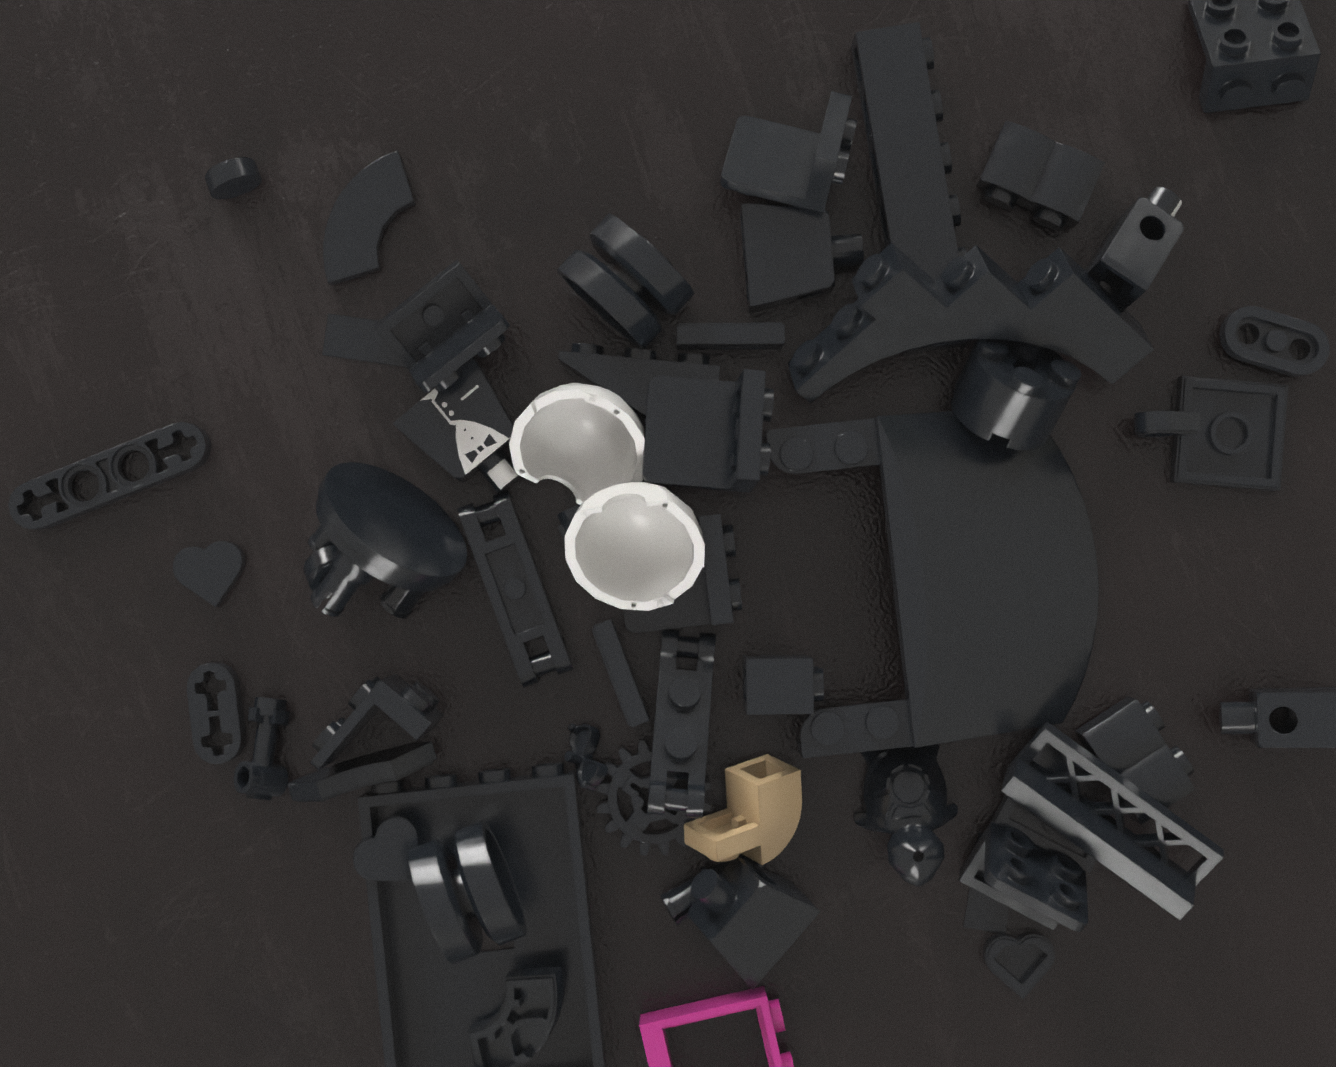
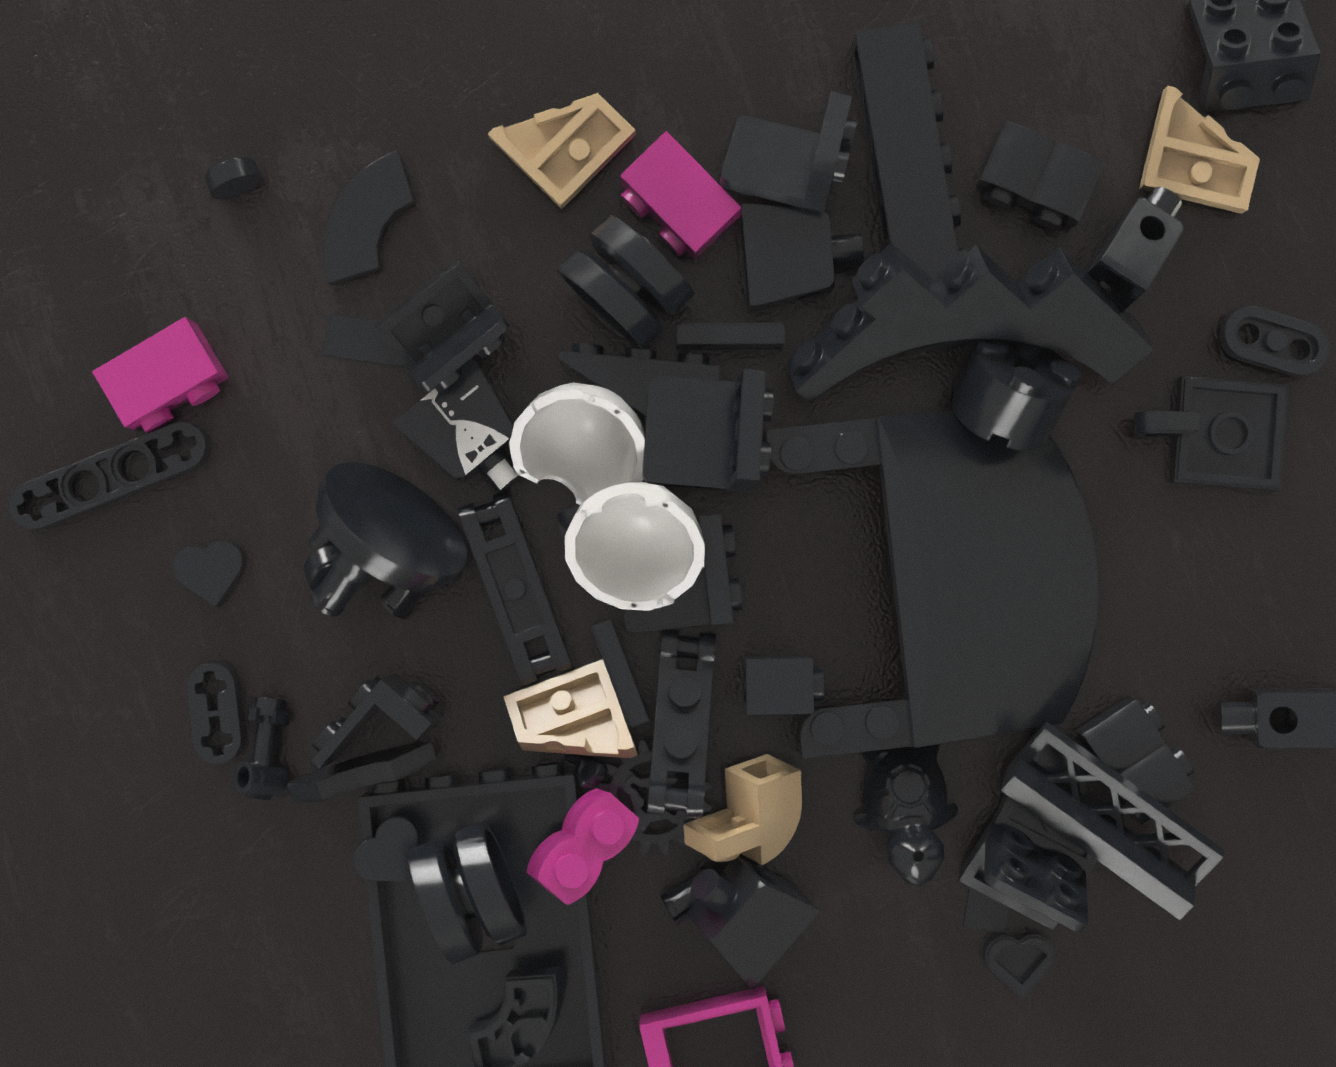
(161, 376): none -> dark pink brick
(565, 145): none -> tan wing
(572, 715): none -> tan wing
(591, 833): none -> dark pink brick
(678, 197): none -> dark pink brick
(1197, 158): none -> tan wing

